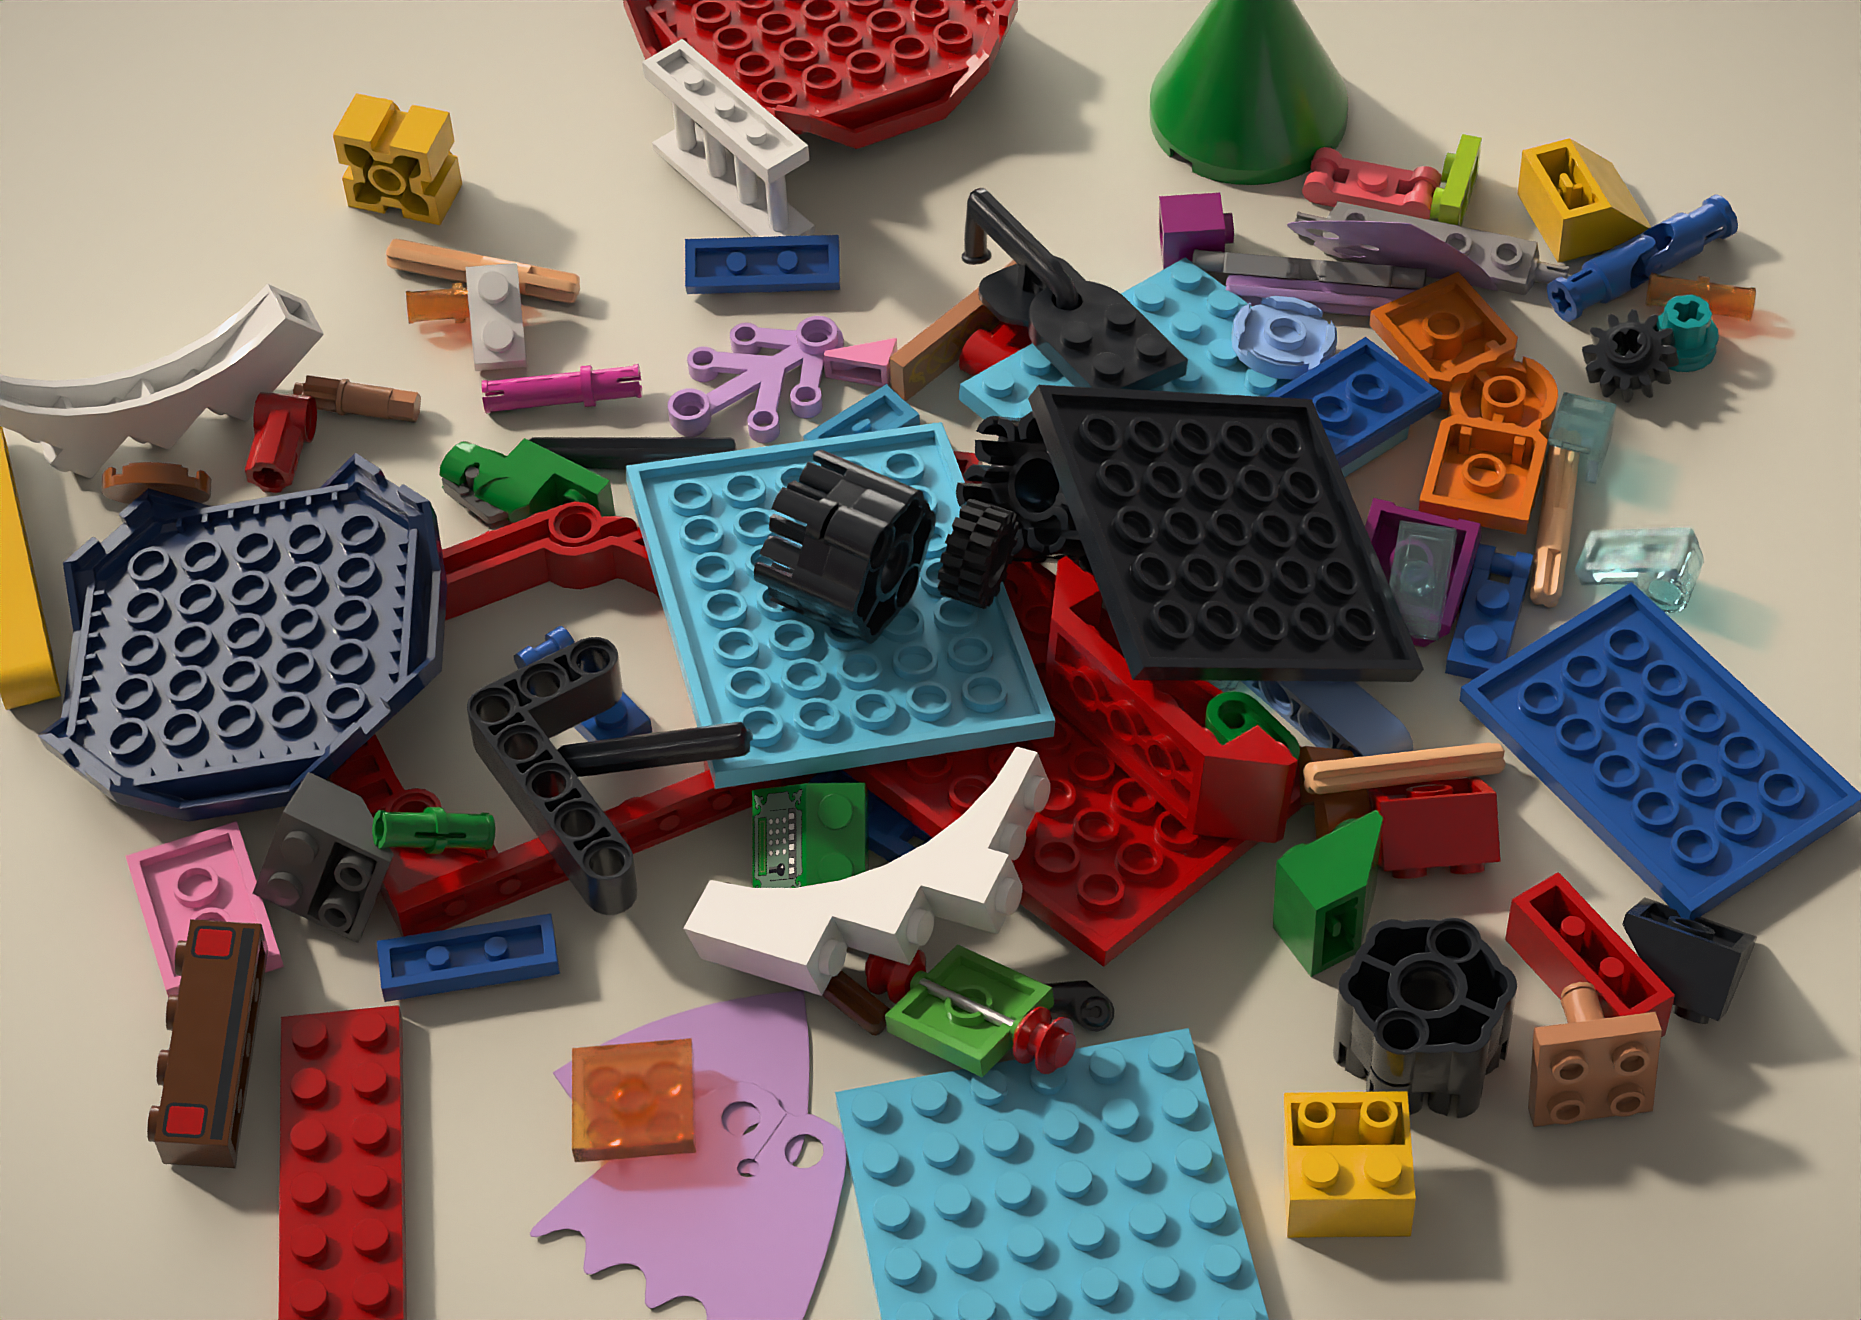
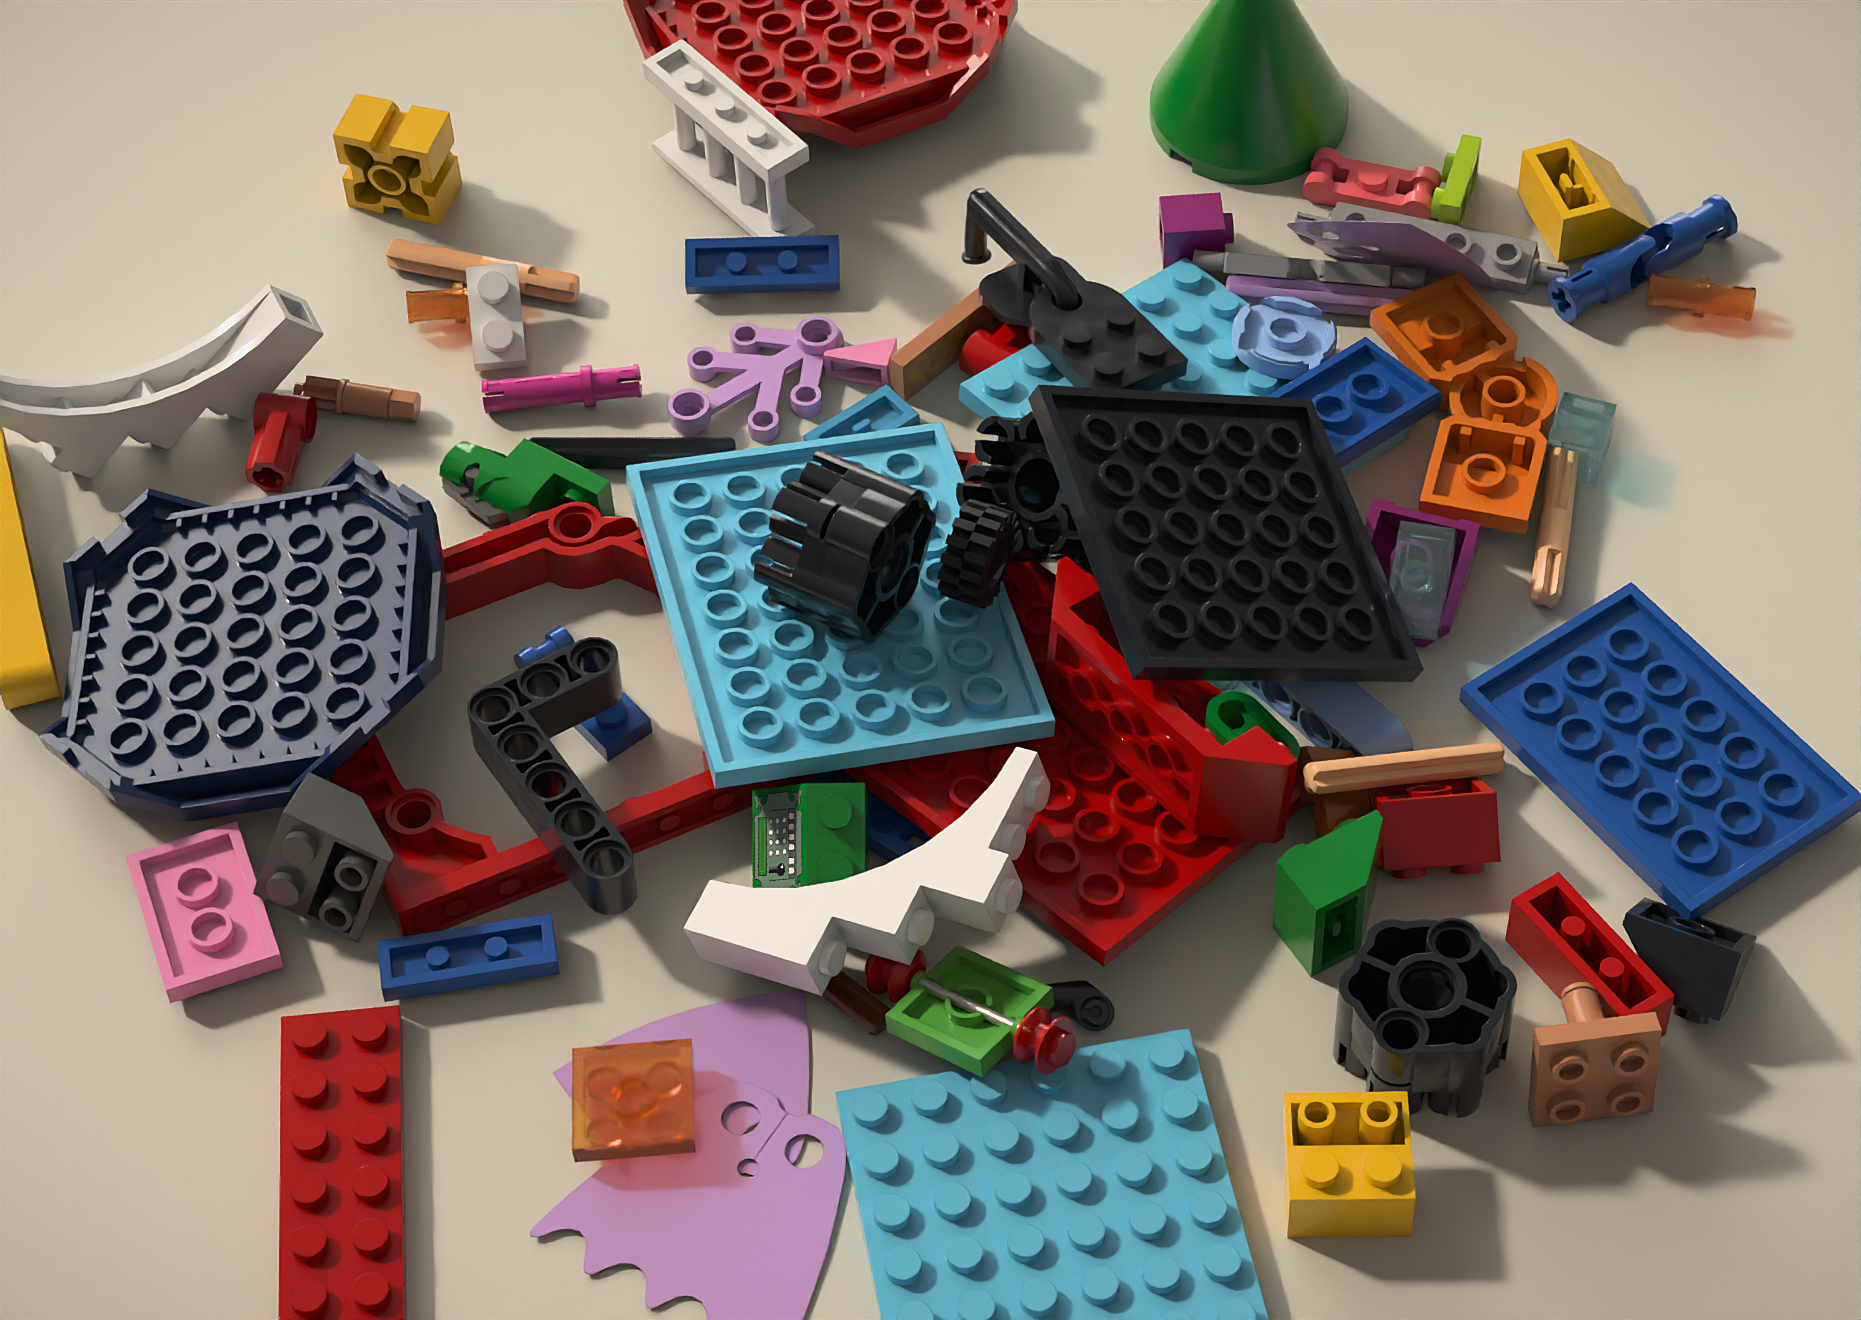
(157, 476): dark orange tile -> none
(209, 1044): reddish brown brick -> none
(433, 830): green pin -> none
(658, 749): black axle -> none
(1489, 612): blue plate -> none
(1630, 355): black gear -> none
(1657, 561): clear light blue plate -> none
(1692, 330): teal piece -> none

